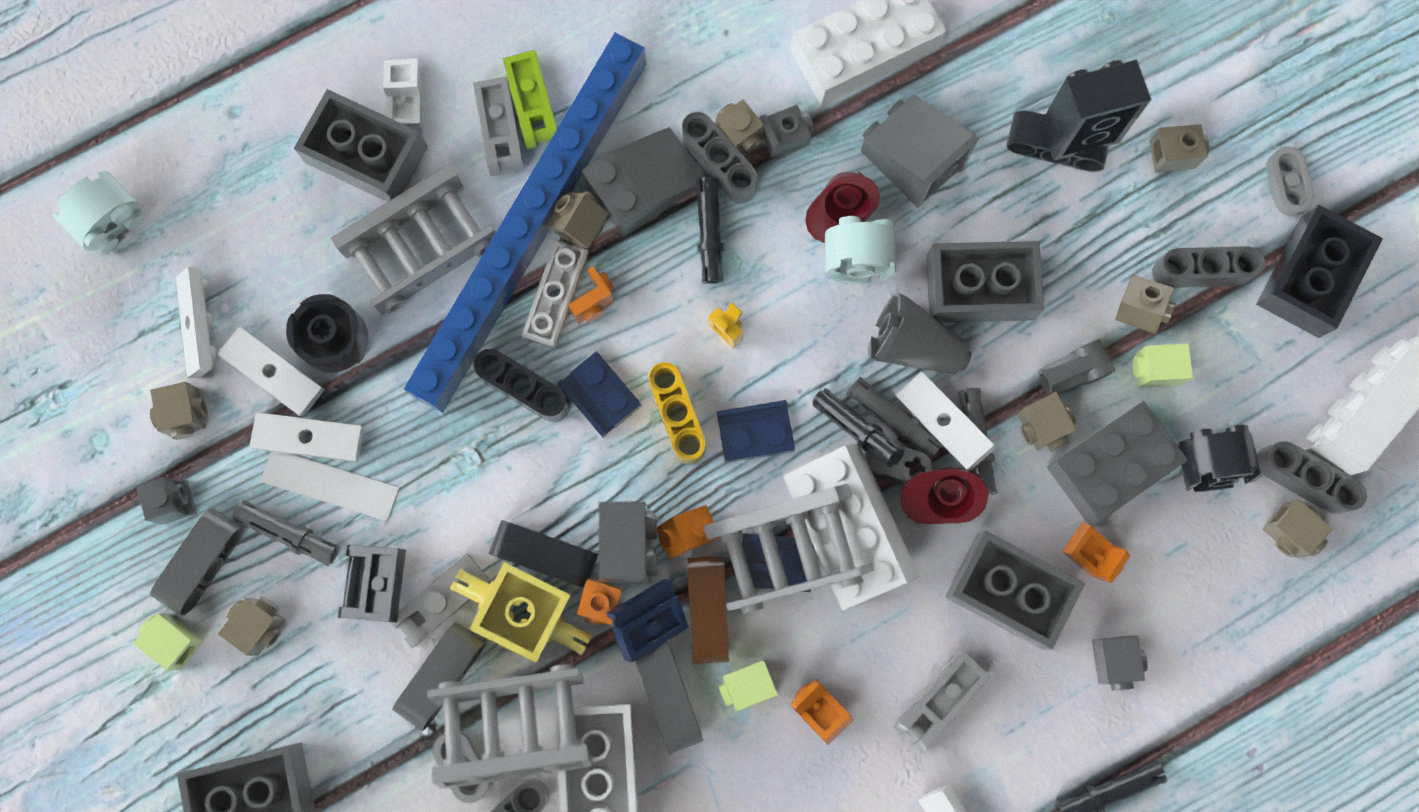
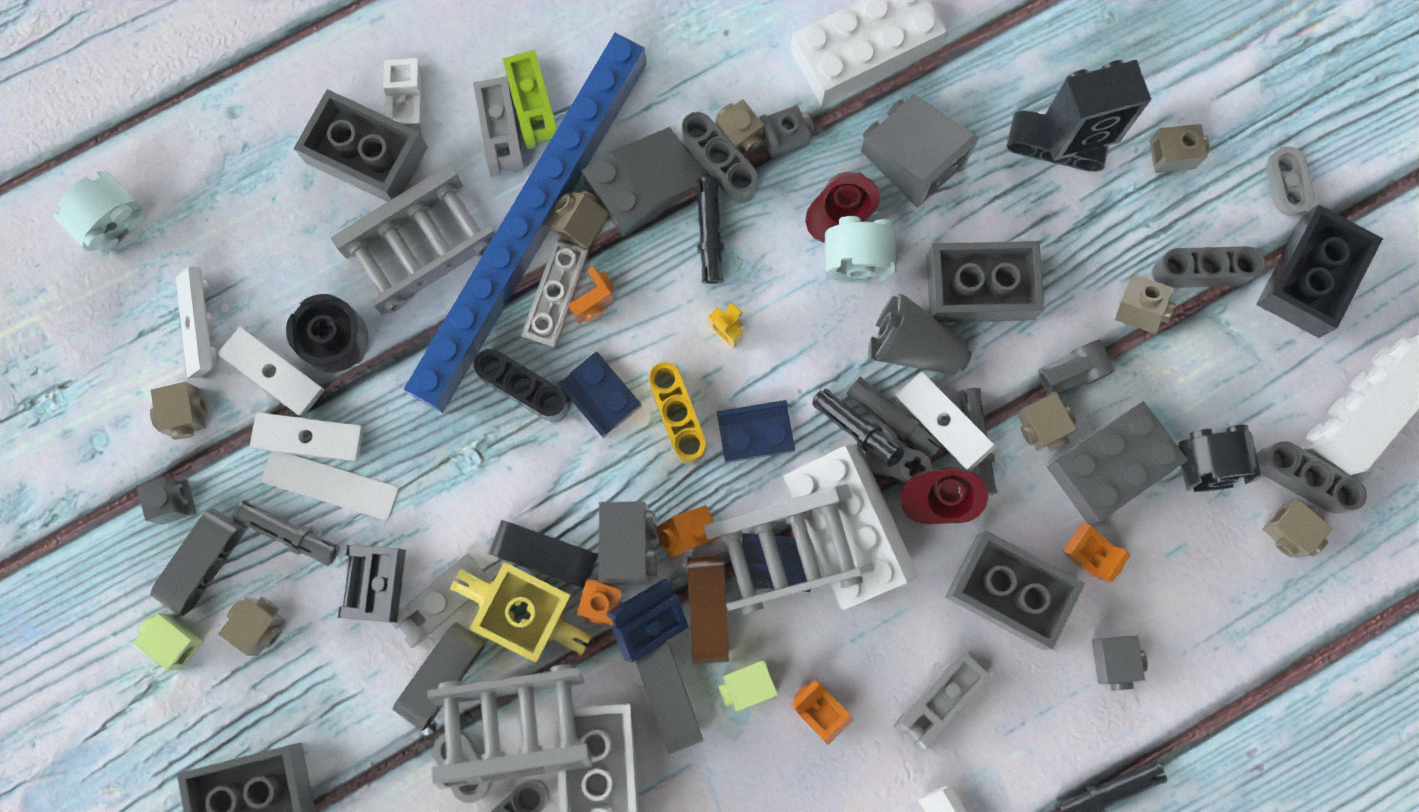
(1163, 365): yellowish green brick -> none

